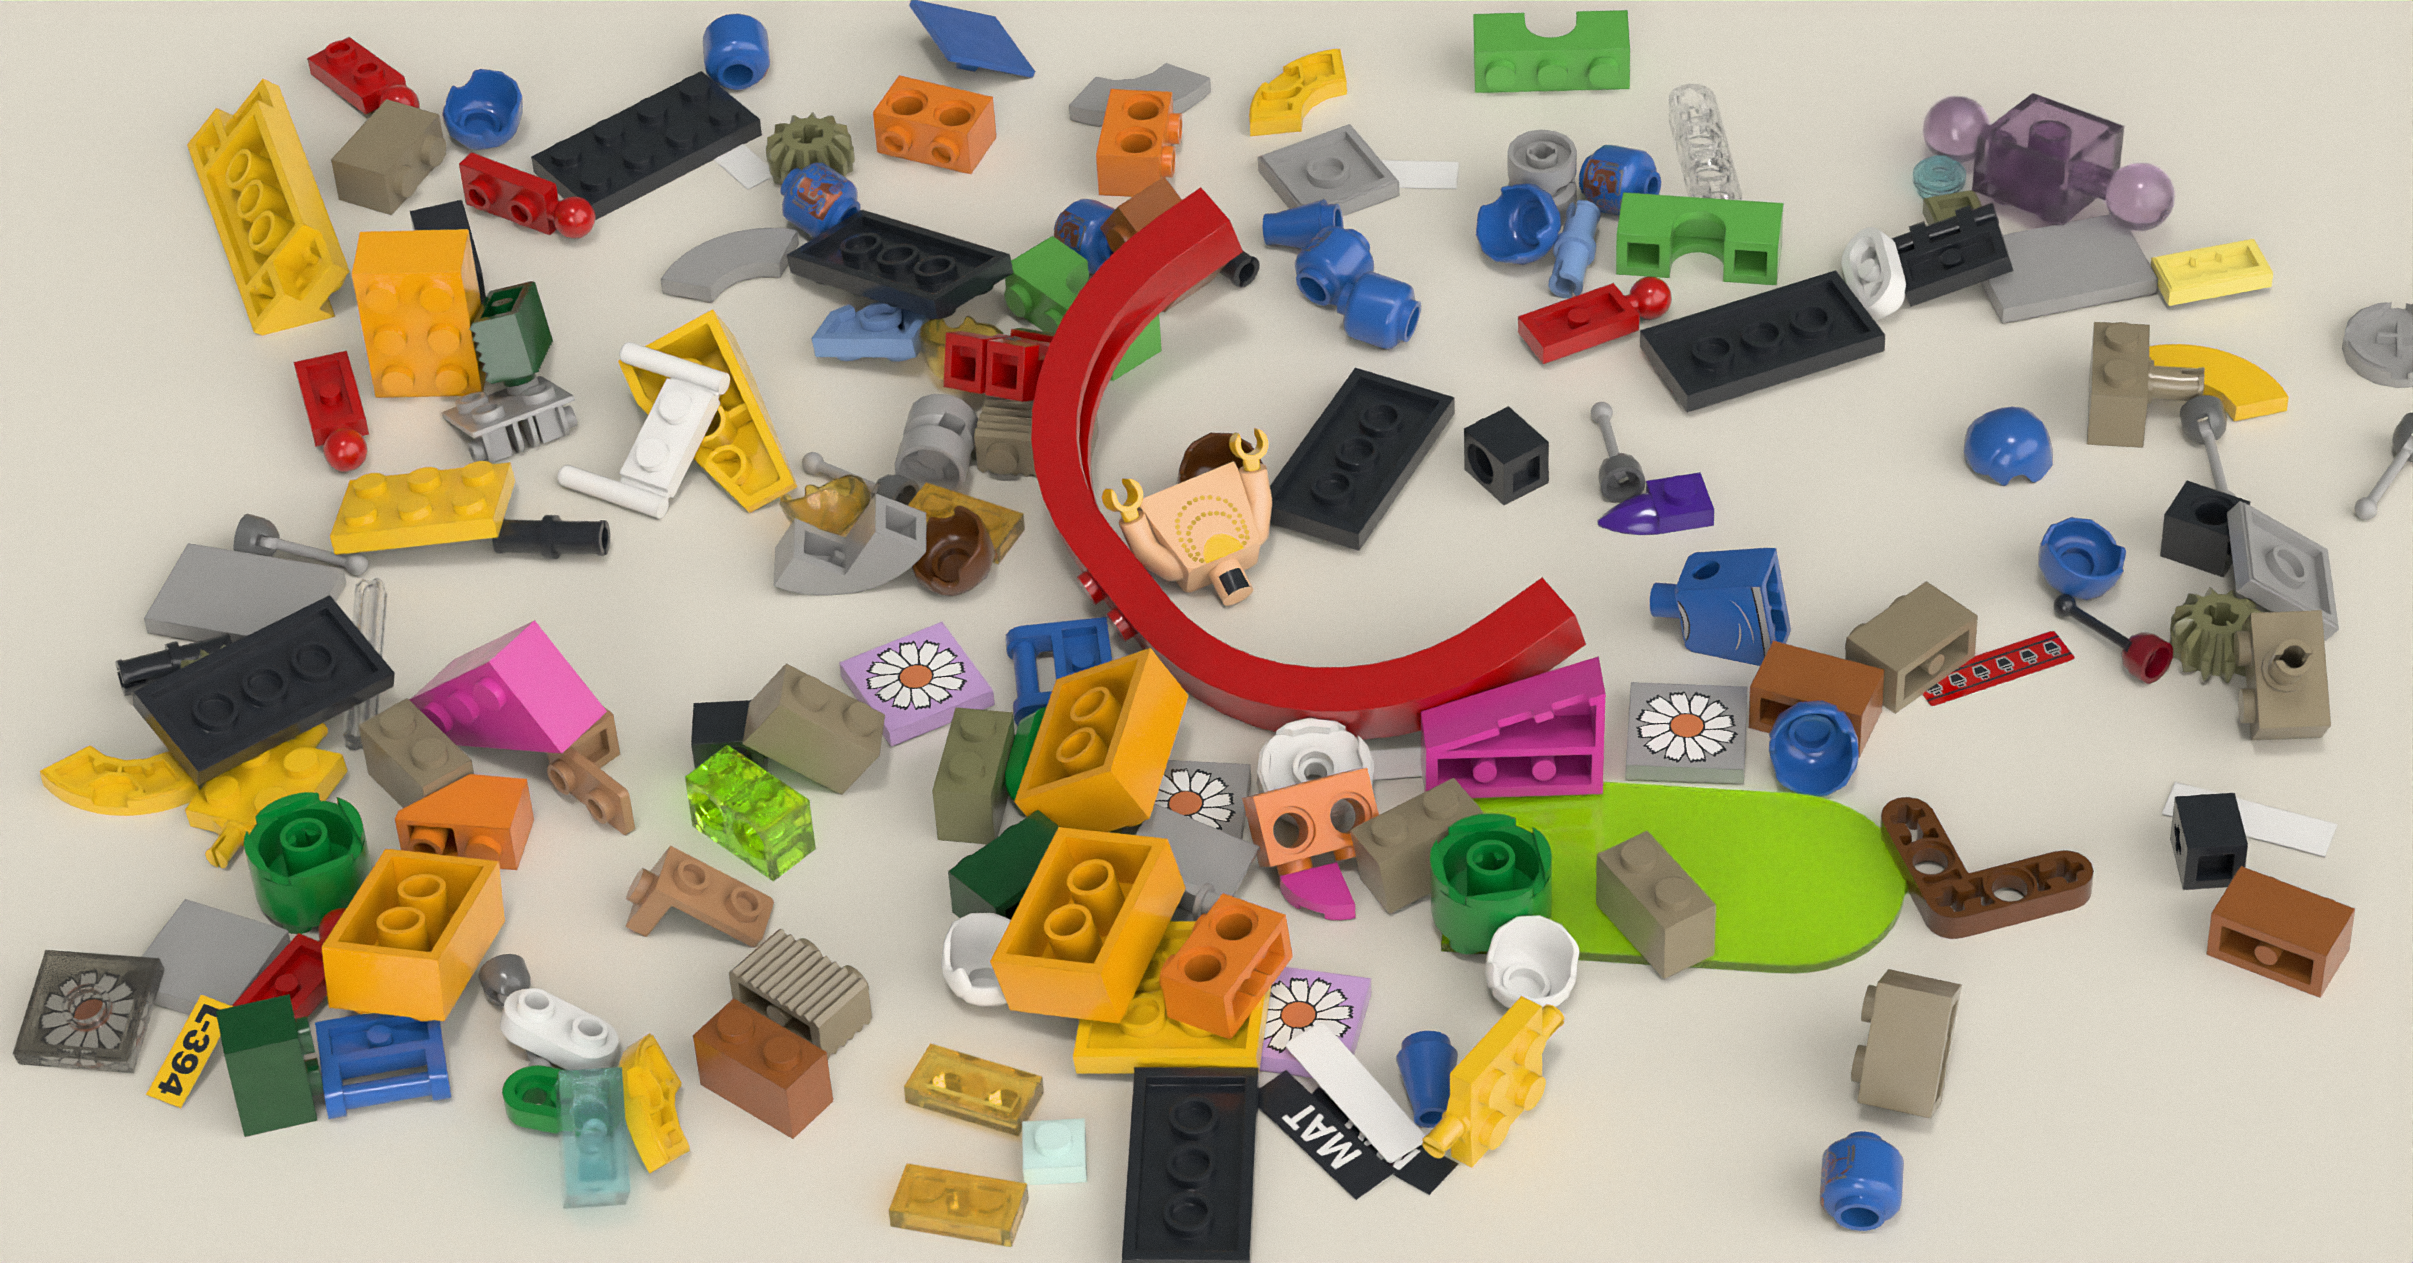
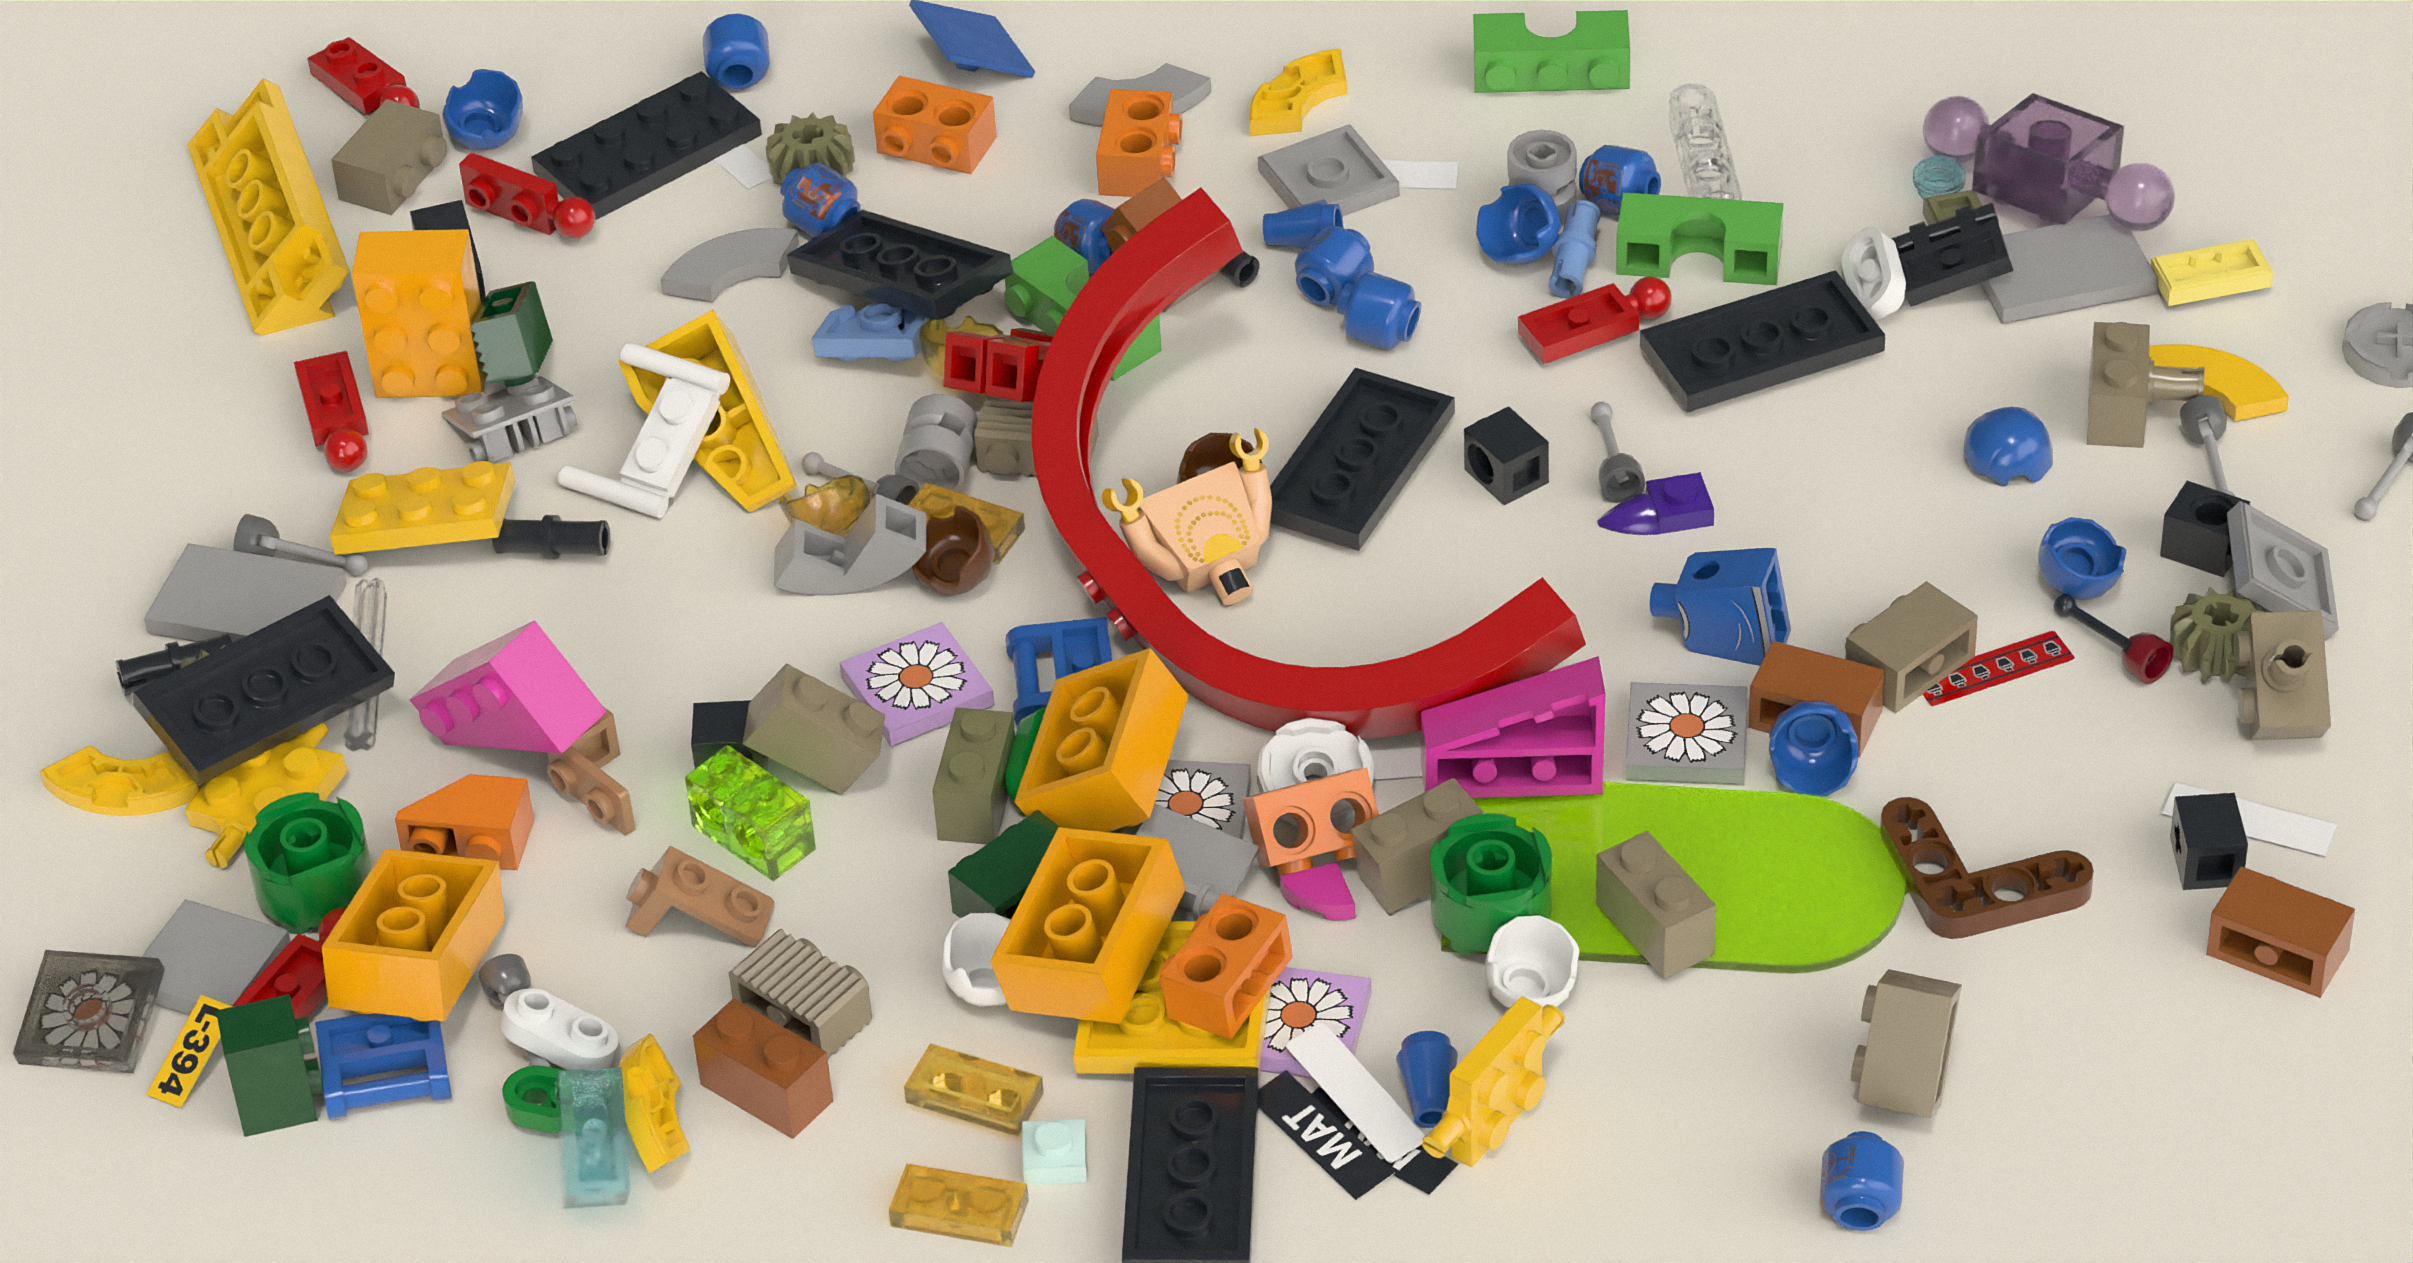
(410, 754): dark tan brick -> none

